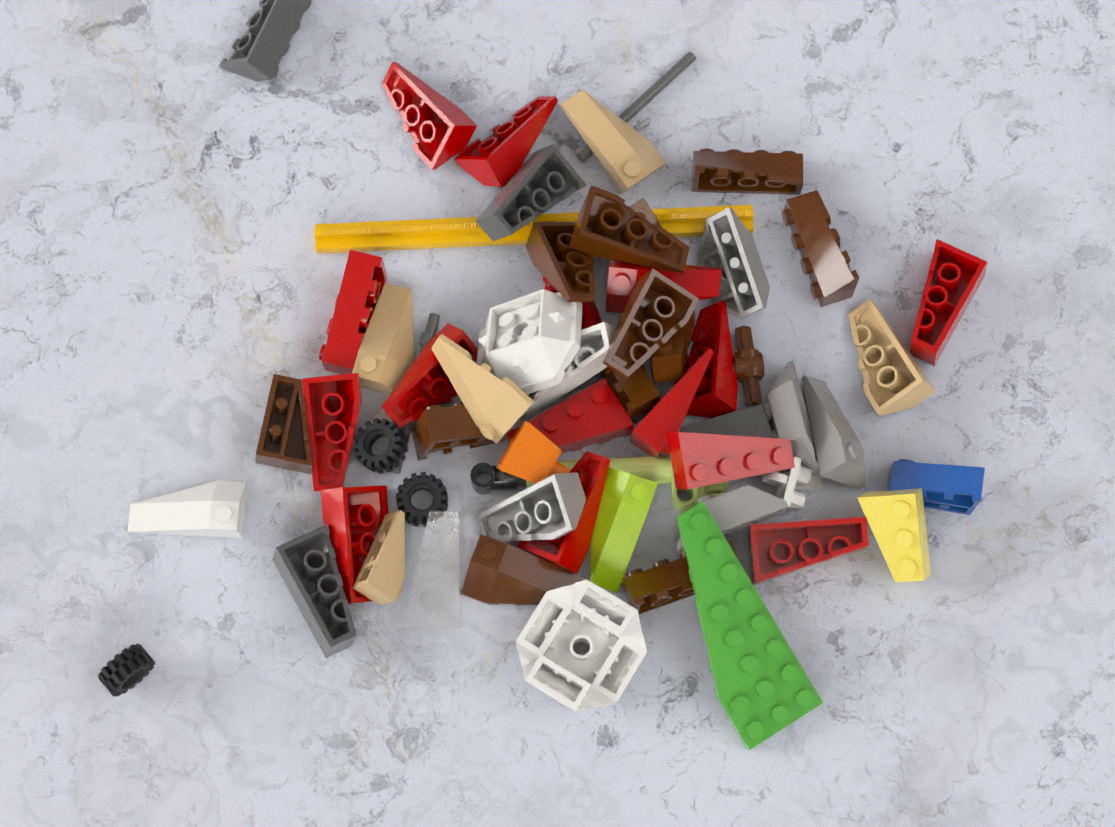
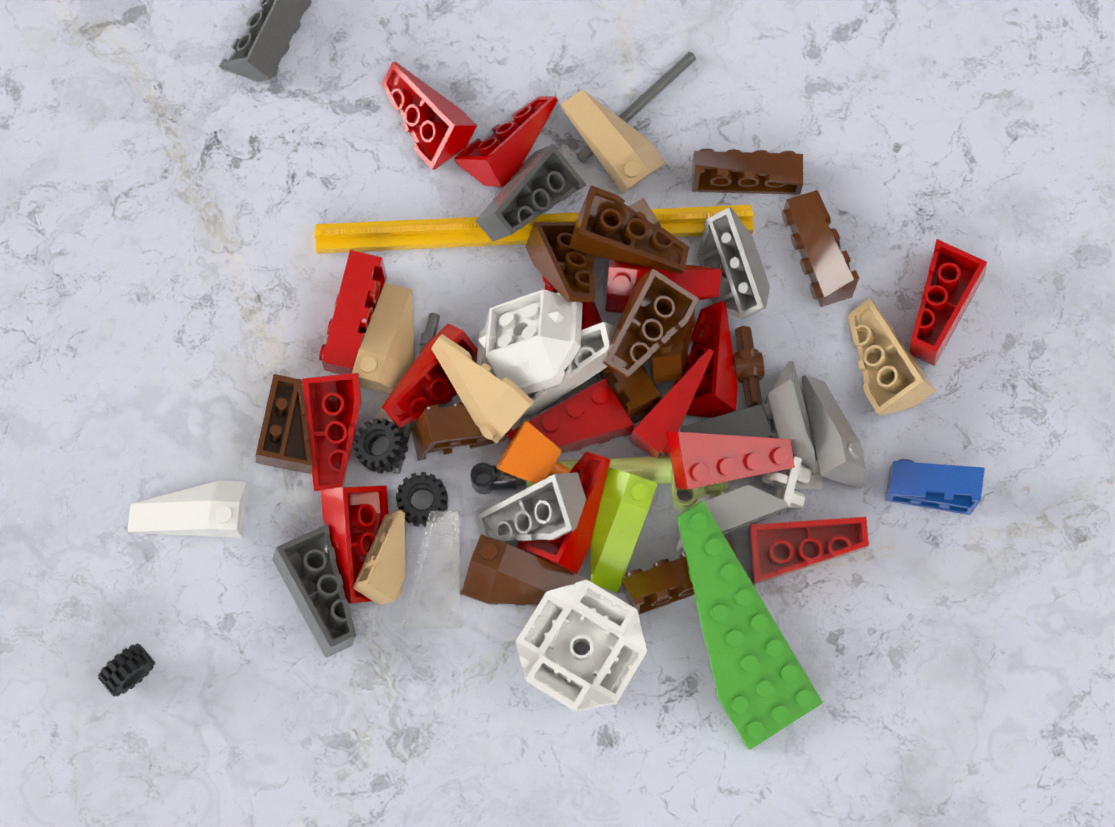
(900, 531): light yellow wedge -> none

